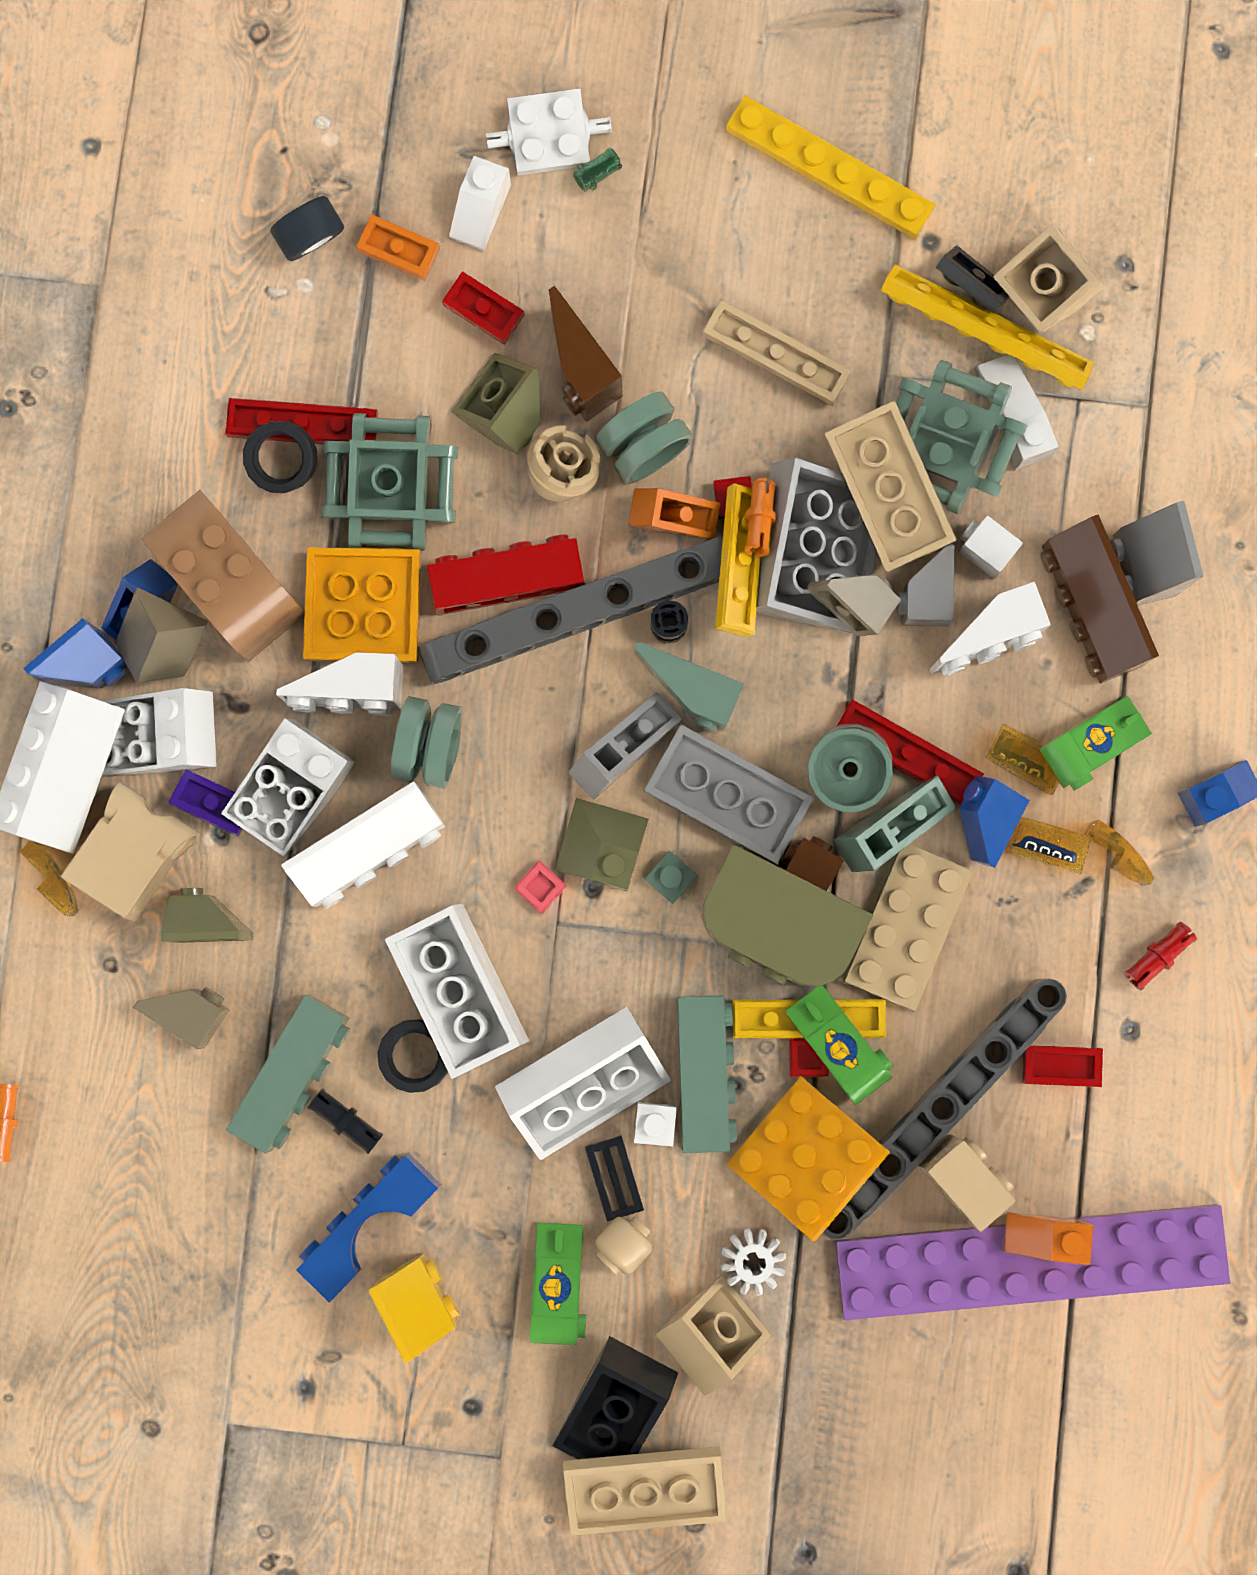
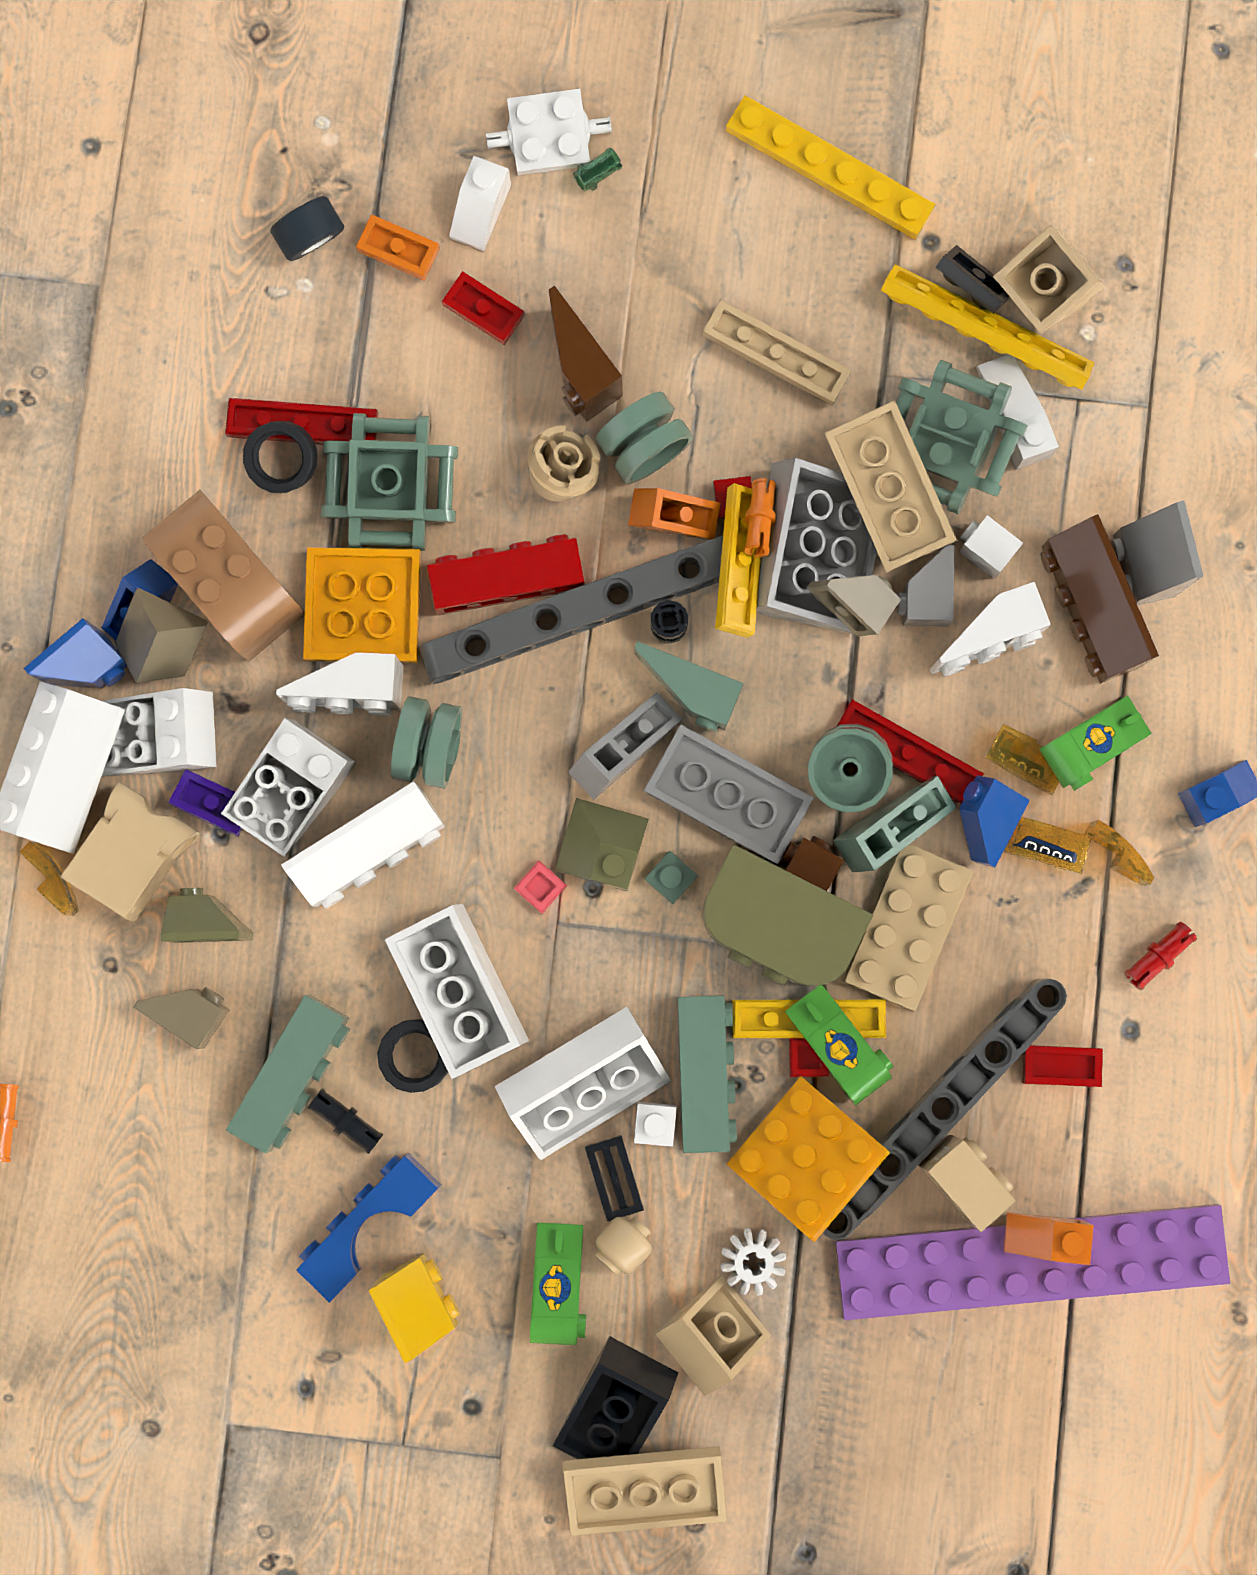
(503, 403): olive slope -> none

